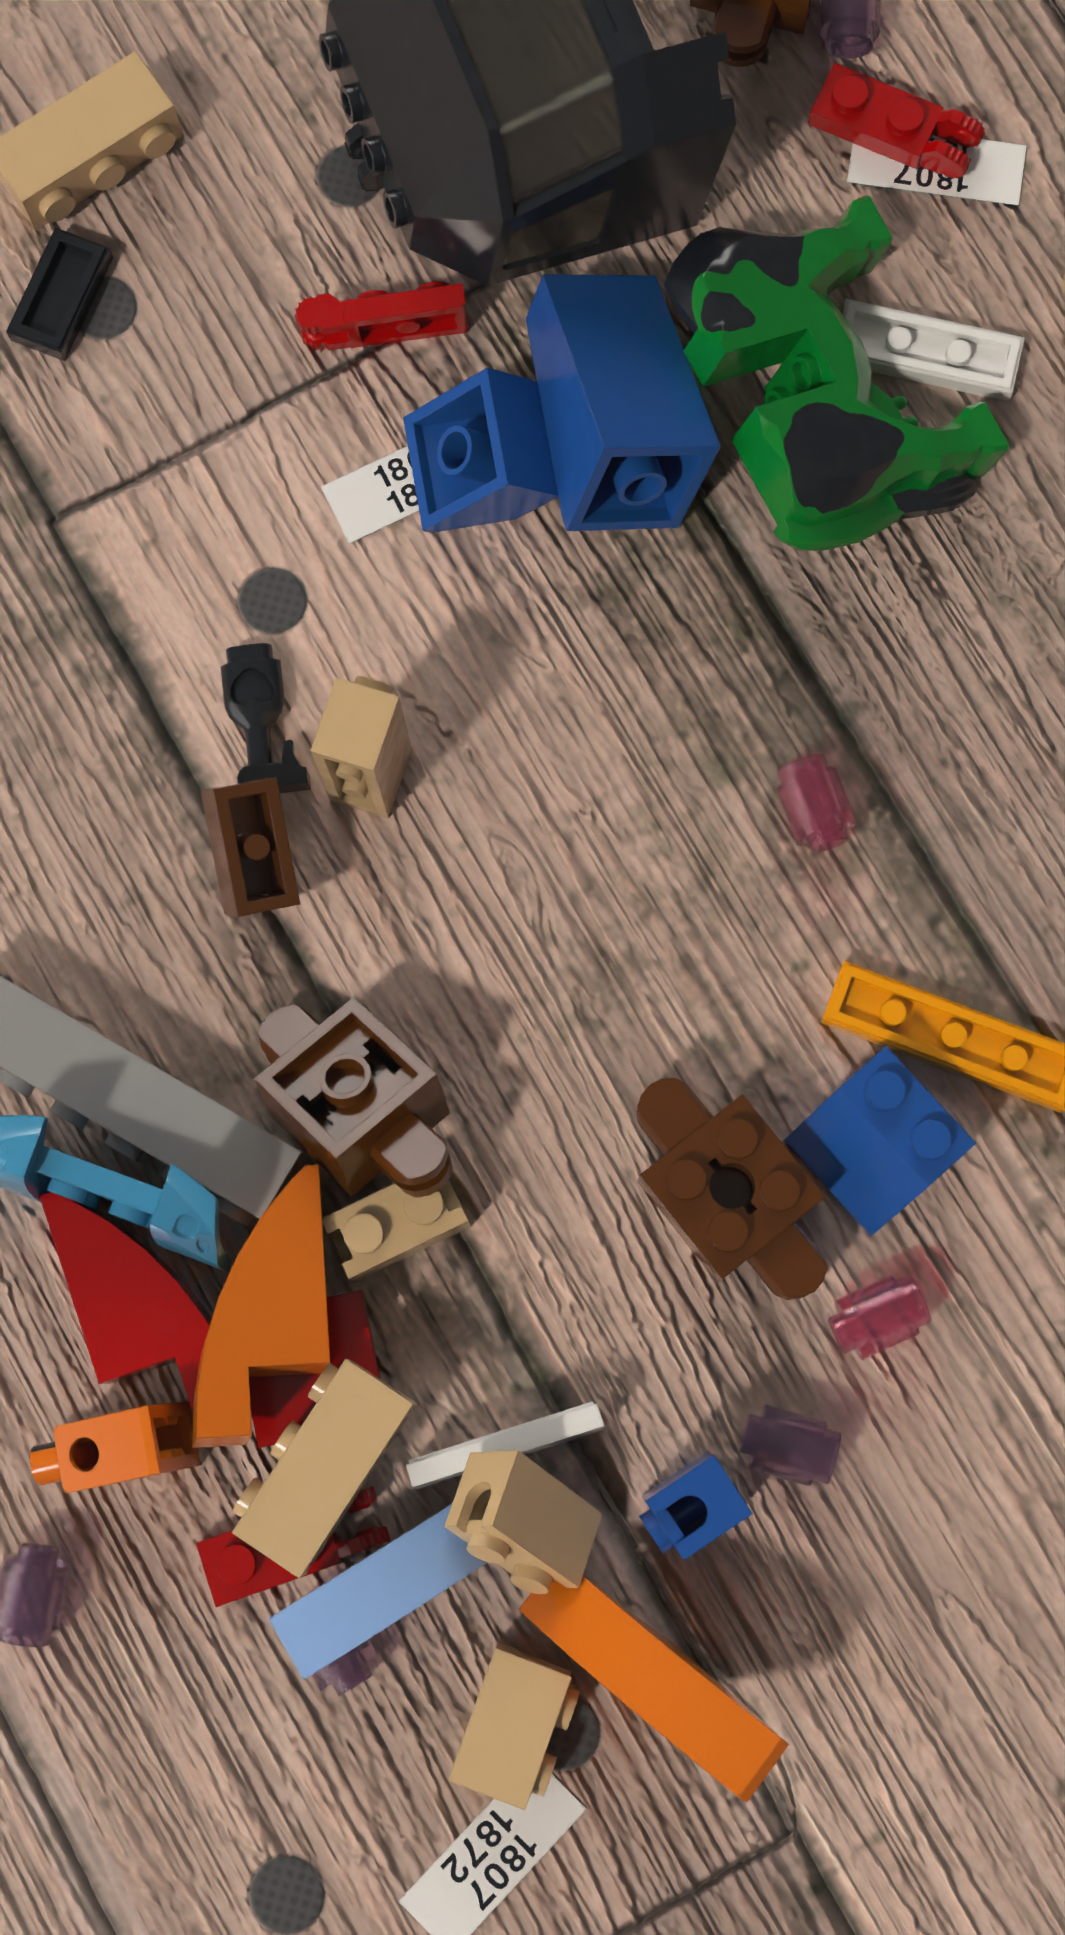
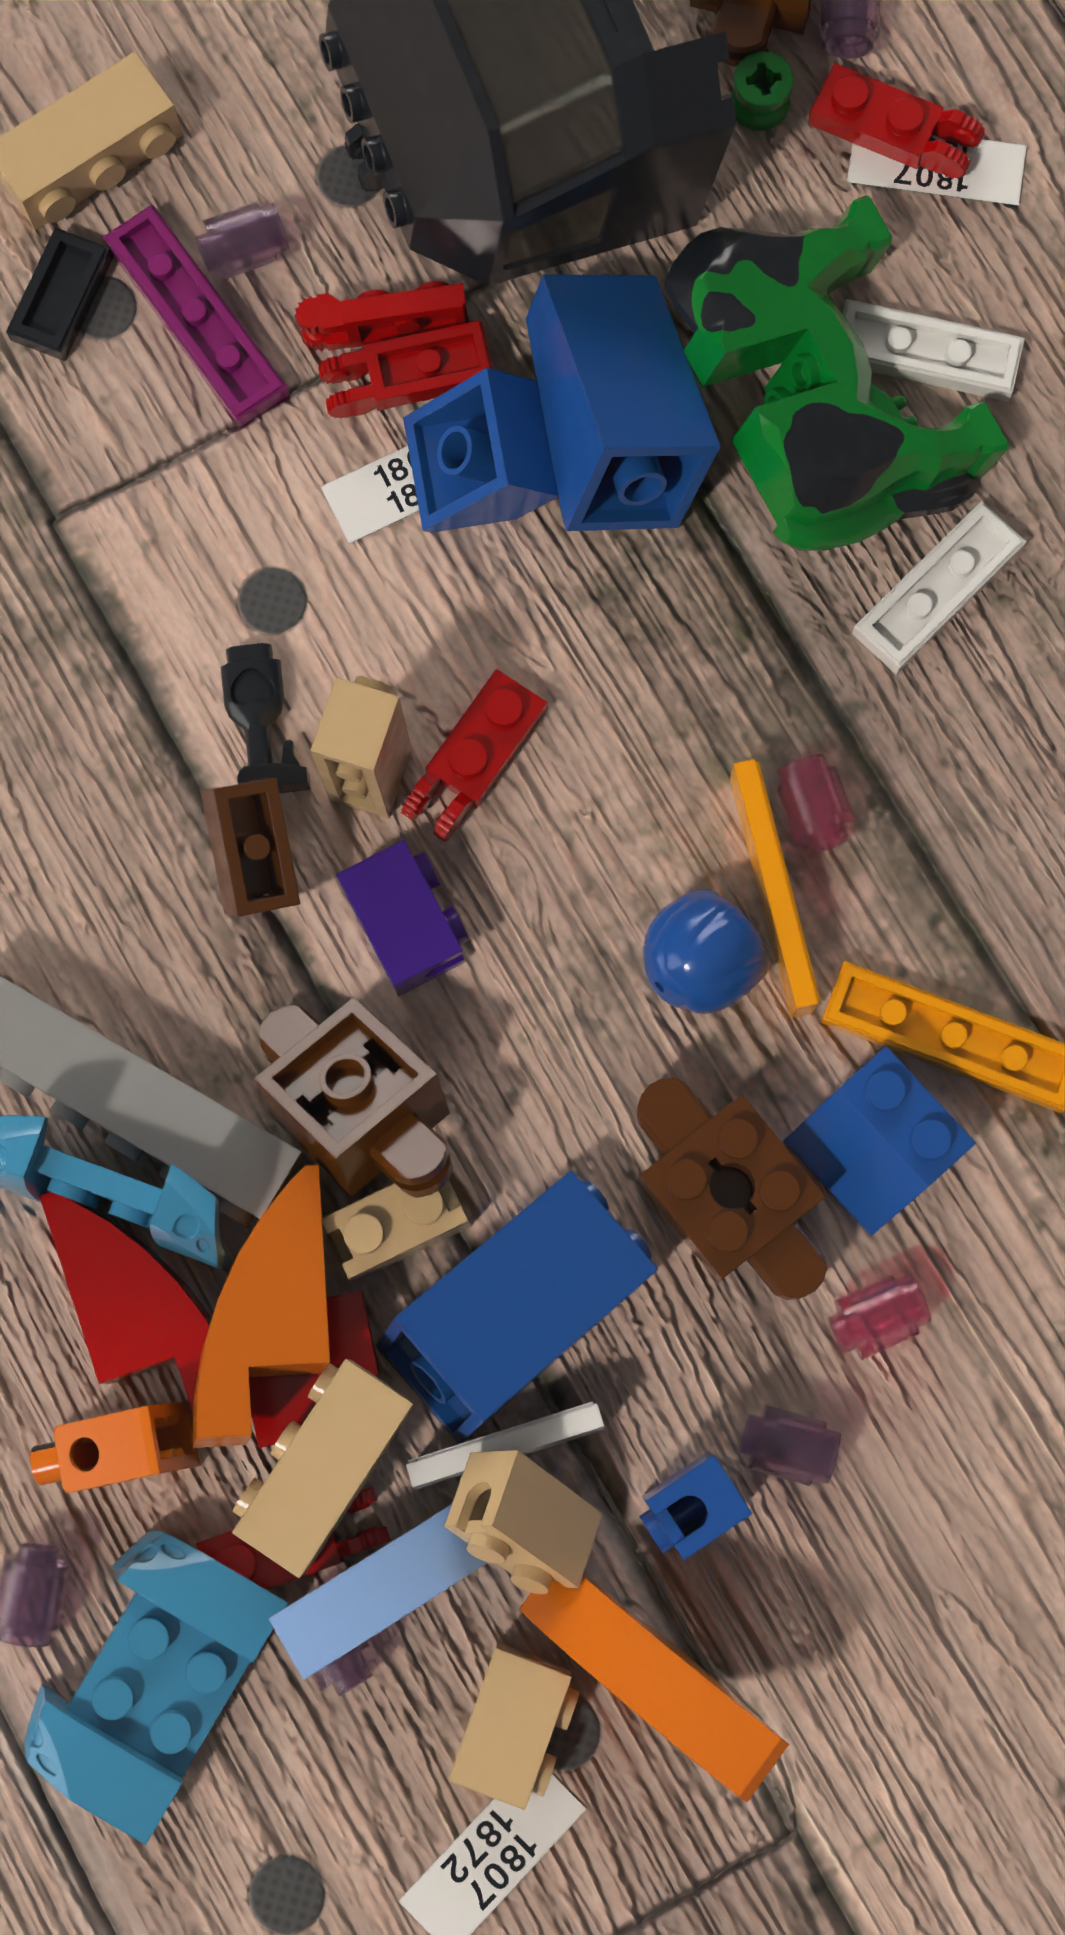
(152, 1685): none -> dark azure piece
(196, 316): none -> magenta tile
(242, 239): none -> clear purple brick
(402, 916): none -> dark purple brick
(406, 368): none -> red hinge
(477, 751): none -> red hinge
(516, 1305): none -> blue slope
(703, 953): none -> blue piece
(753, 104): none -> green wheel
(774, 888): none -> light orange tile
(938, 587): none -> white tile

